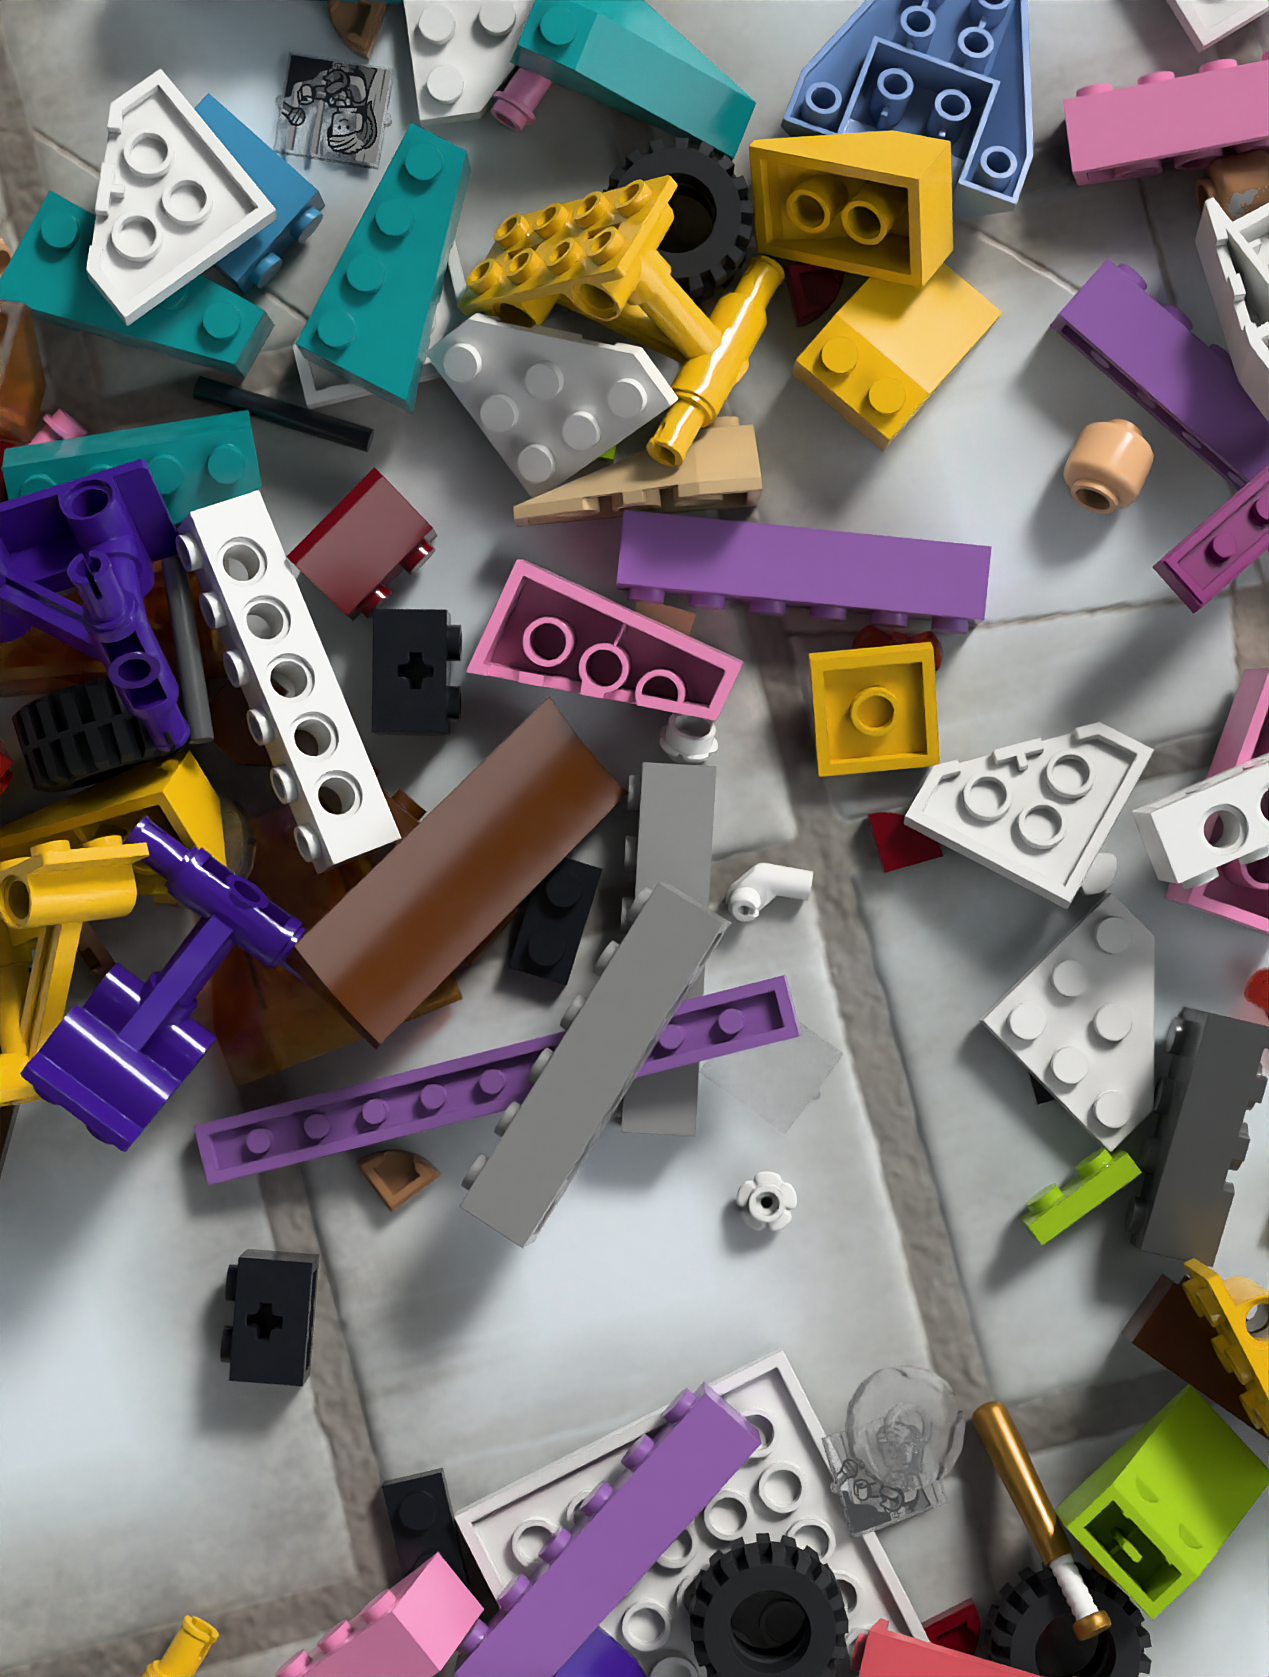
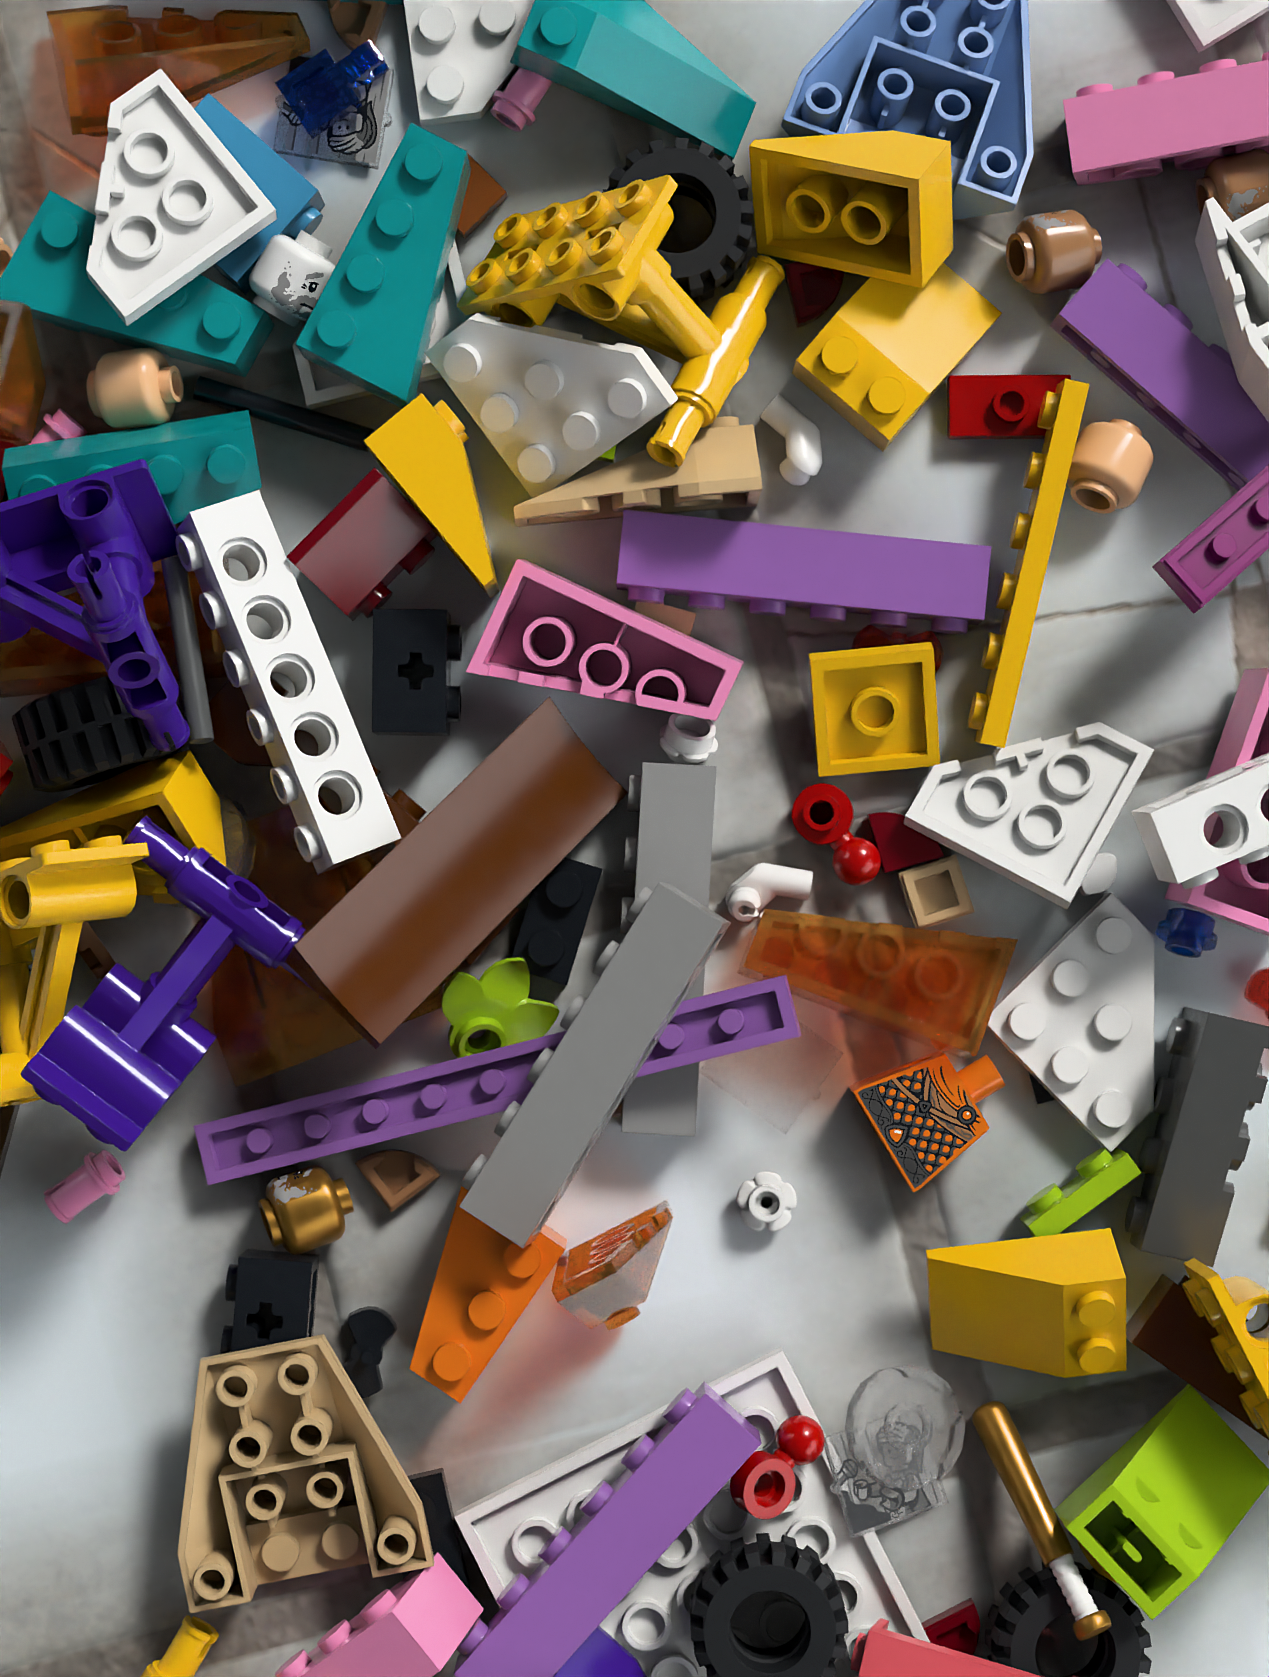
(85, 1185): none -> bright pink pin
(108, 53): none -> clear orange wedge
(134, 388): none -> light nougat head
(289, 1478): none -> tan wedge
(291, 276): none -> white head
(305, 1209): none -> pearl gold head
(323, 90): none -> clear blue plate
(371, 1332): none -> black piece
(428, 463): none -> yellow slope
(477, 1299): none -> orange wedge
(480, 200): none -> dark orange tile
(495, 1004): none -> lime plate
(613, 1270): none -> clear orange wedge
(797, 1443): none -> red plate
(801, 438): none -> white arm
(854, 858): none -> red plate
(889, 975): none -> clear orange wedge
(927, 1111): none -> torso
(935, 892): none -> tan tile
(997, 405): none -> red plate
(1032, 1303): none -> yellow slope
(1033, 539): none -> yellow plate
(1053, 251): none -> medium nougat head
(1187, 932): none -> clear blue plate

